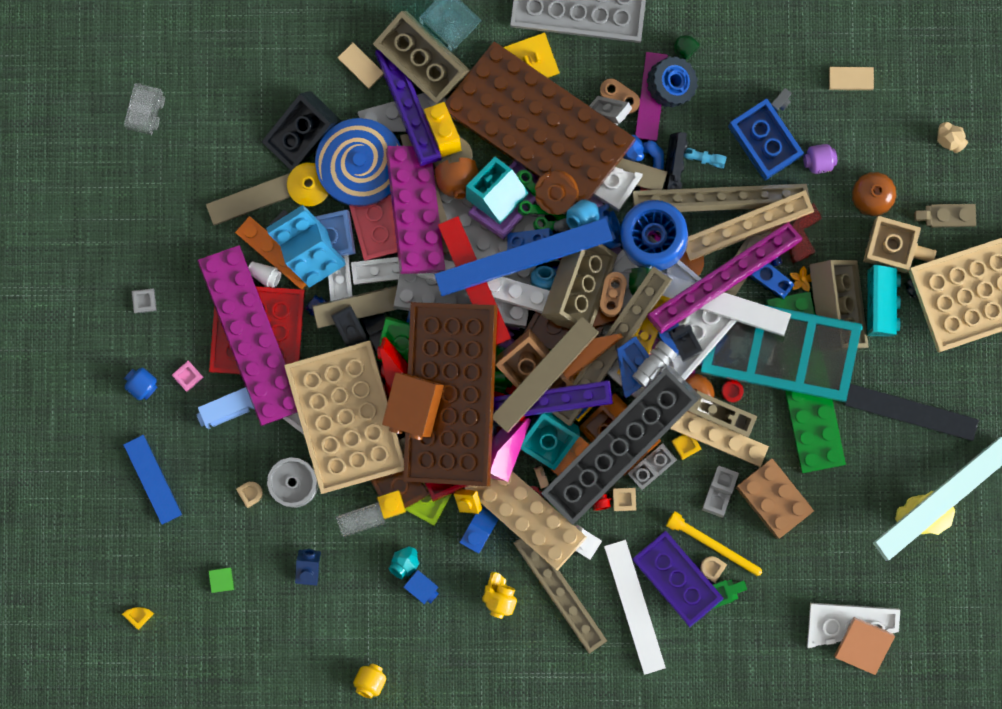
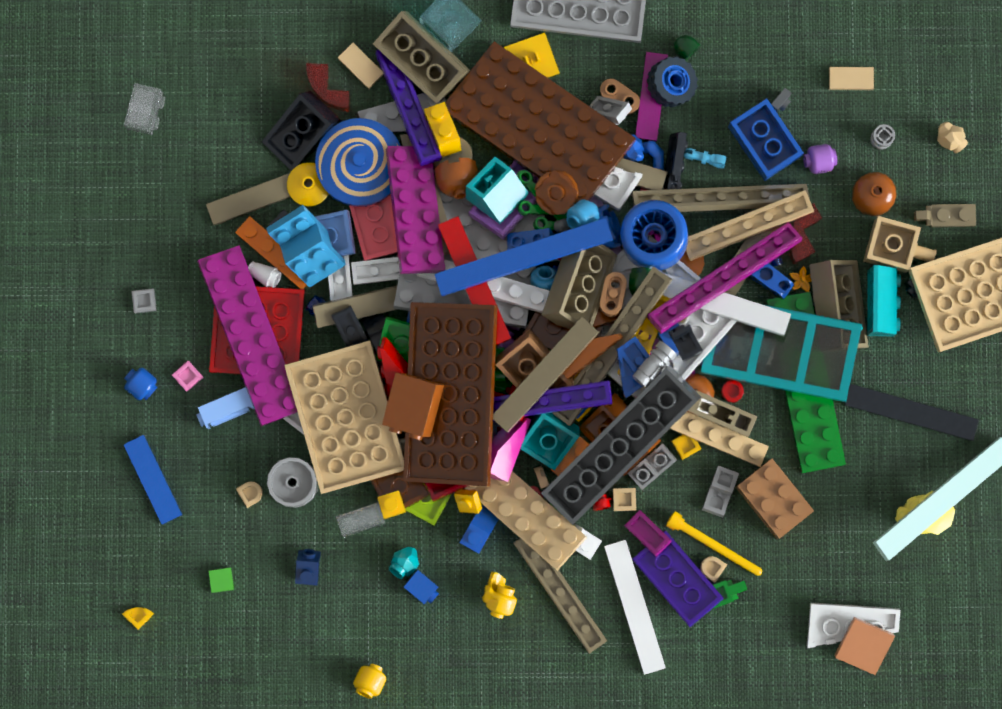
(319, 80): none -> clear red brick
(648, 533): none -> magenta tile
(879, 139): none -> light grey wheel

